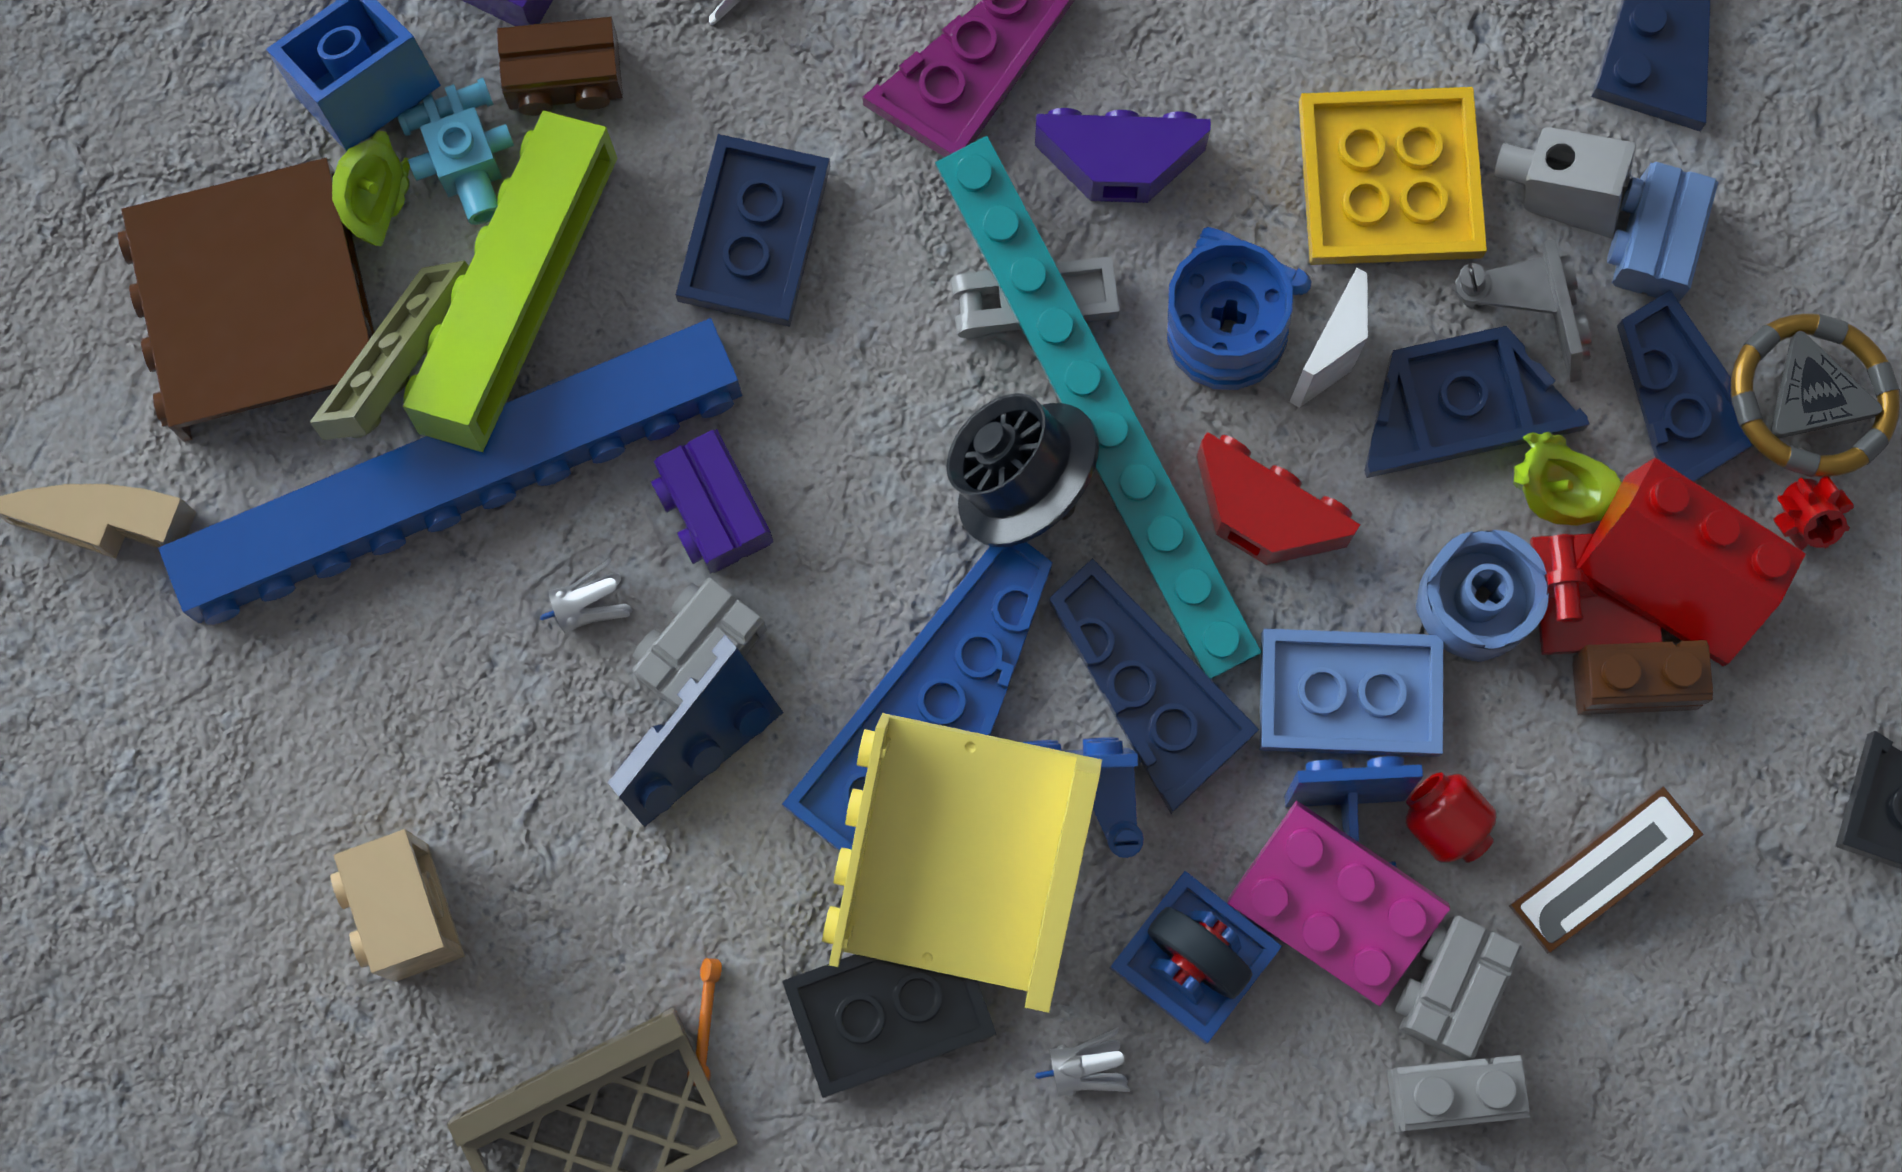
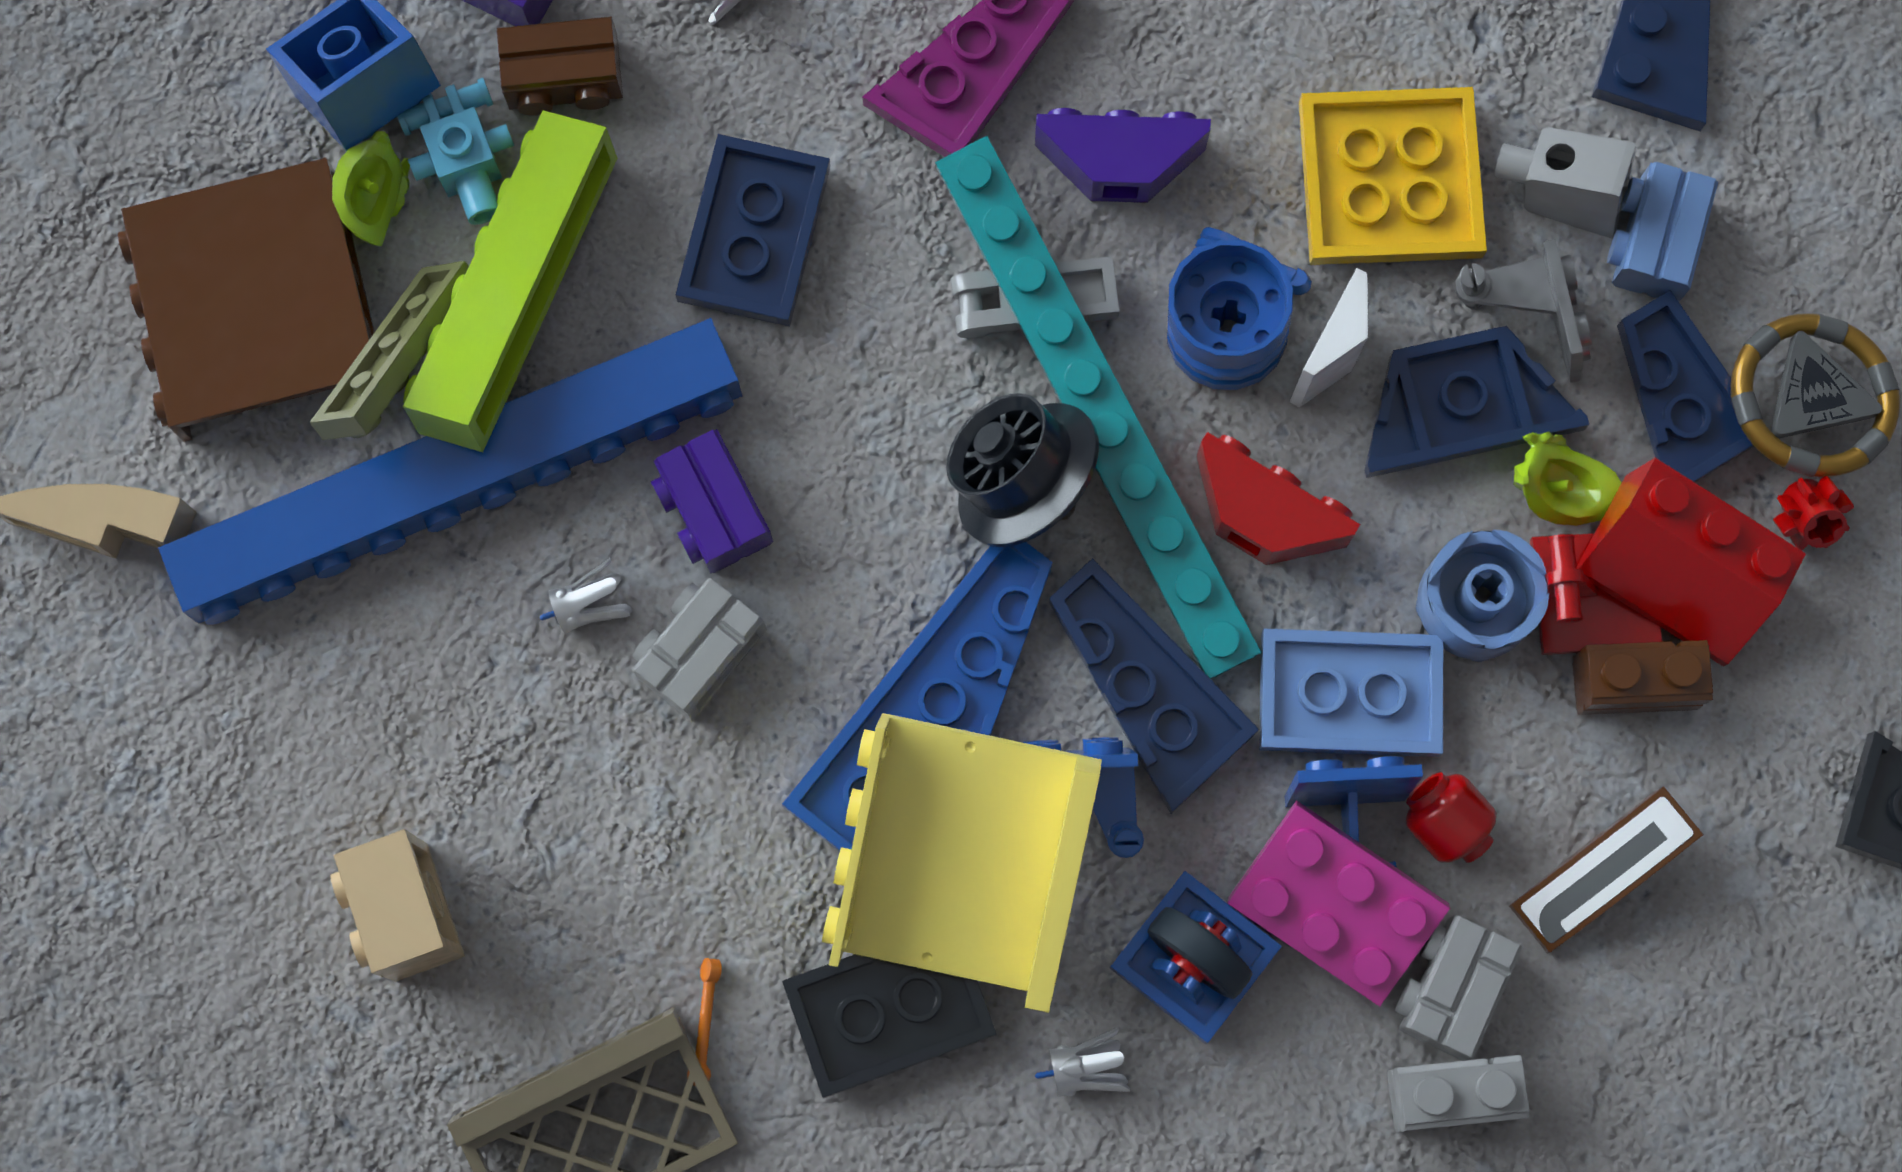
(705, 730): dark blue wing -> none

